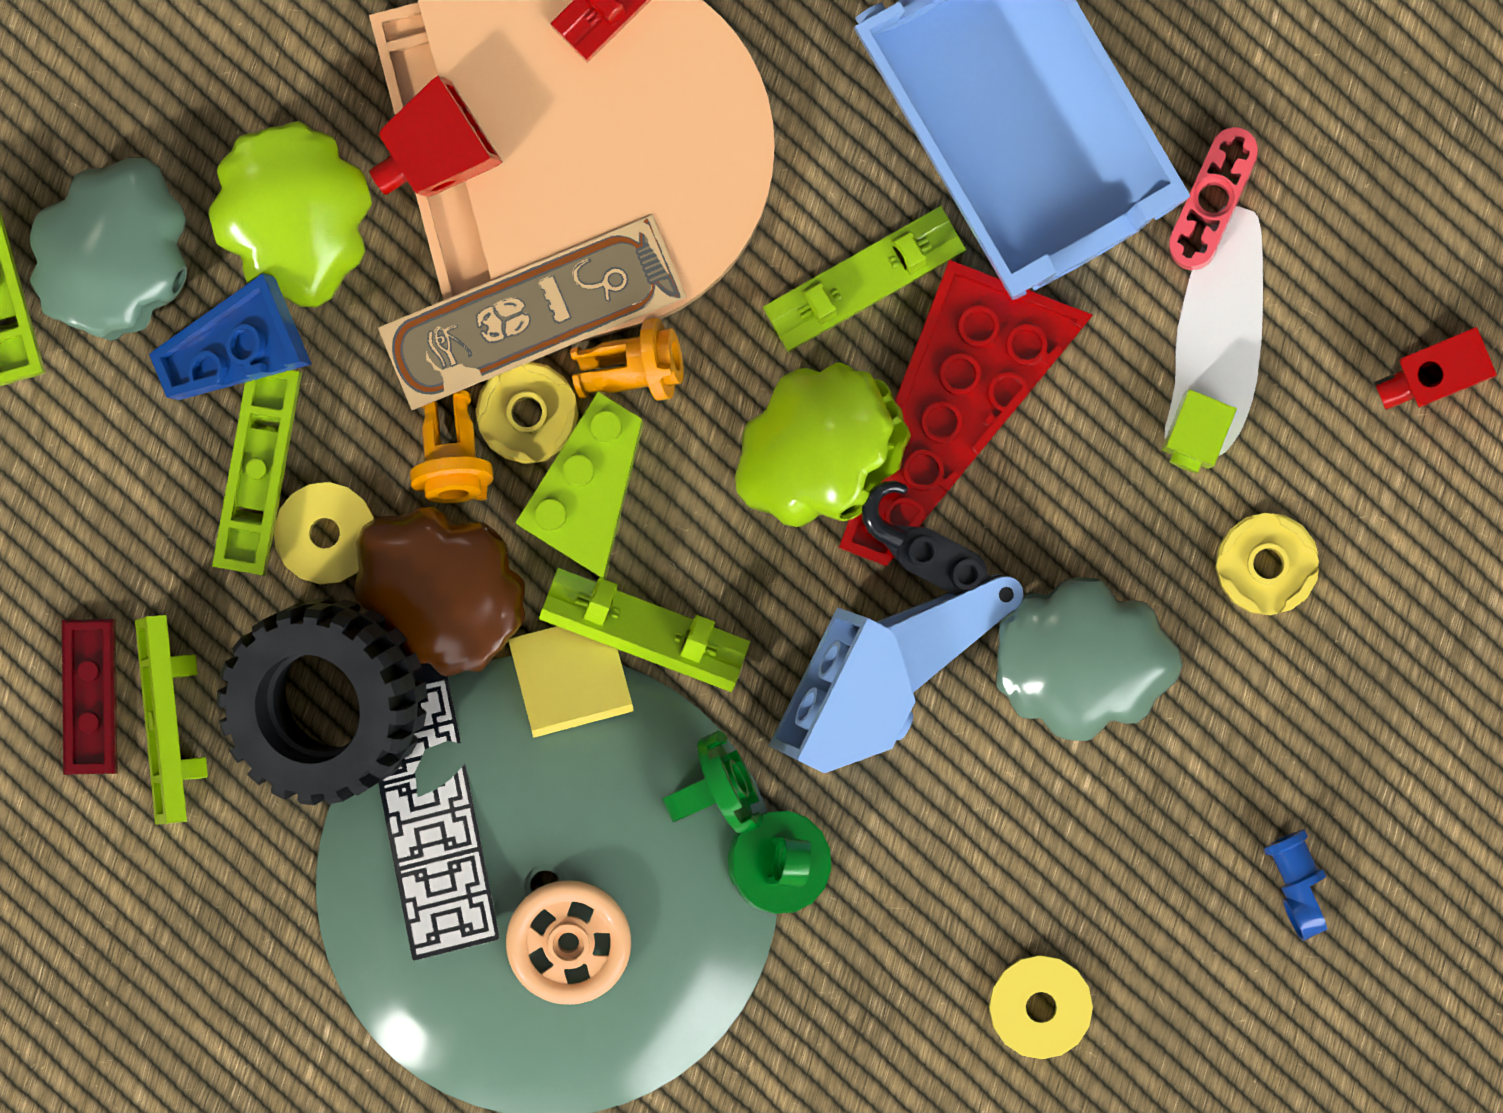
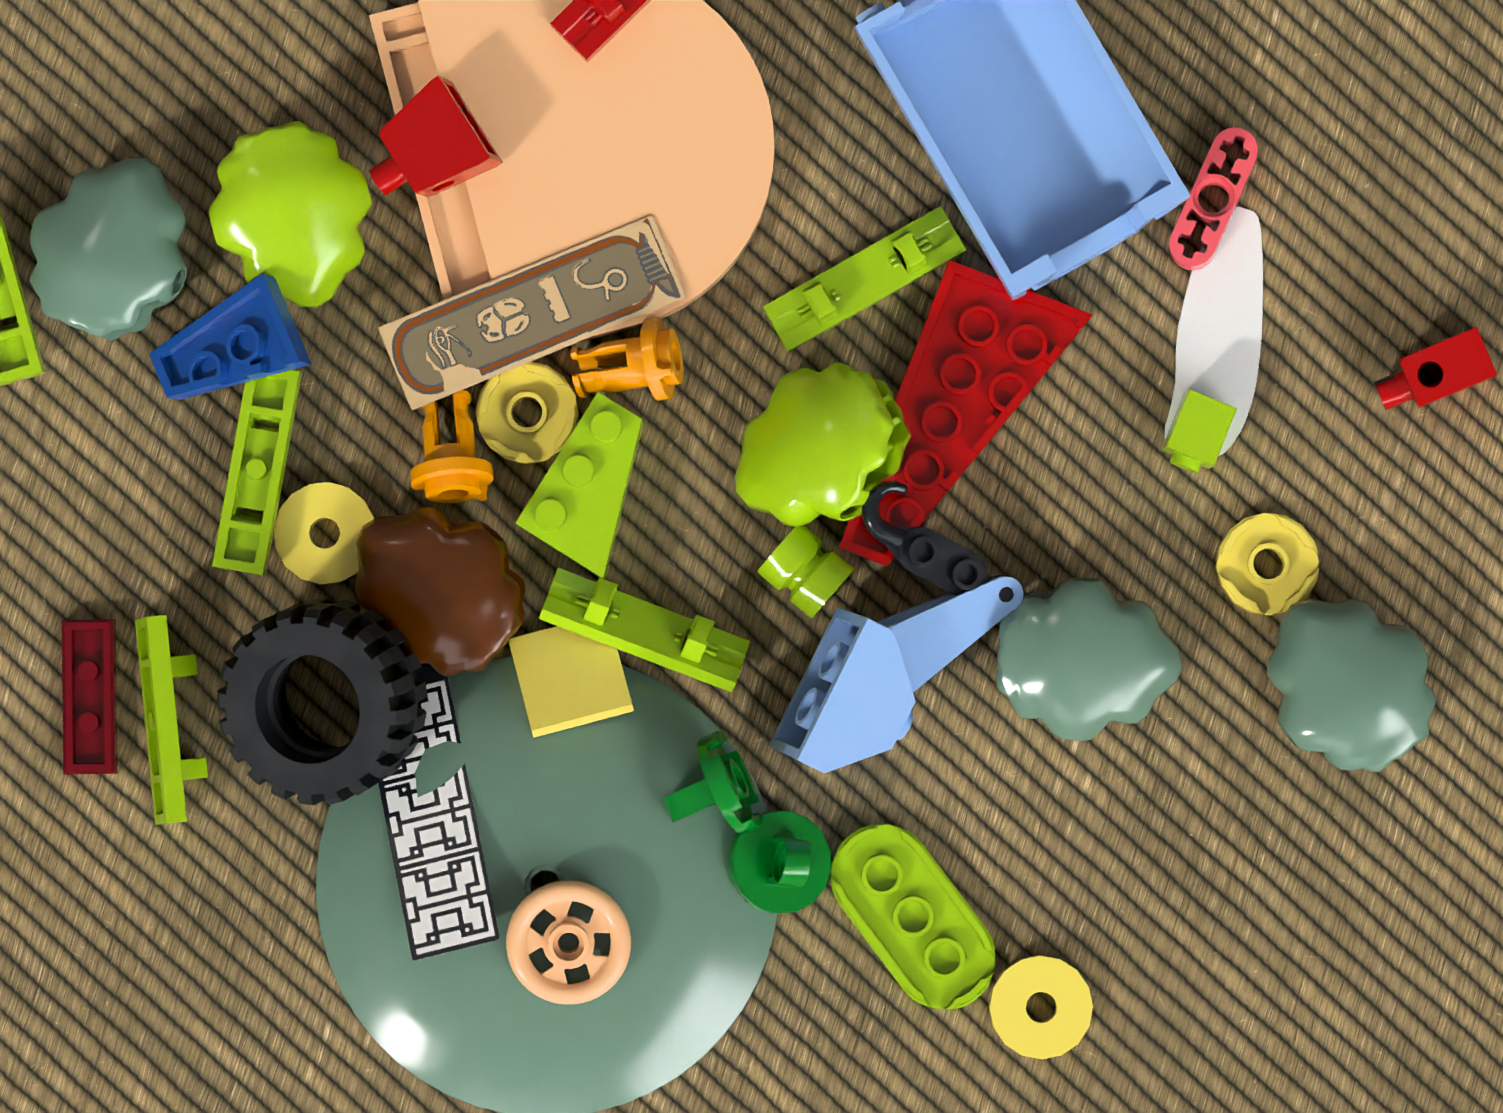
(805, 570): none -> lime wheel
(912, 916): none -> lime tile
(1298, 875): blue connector -> none
(1350, 684): none -> sand green piece

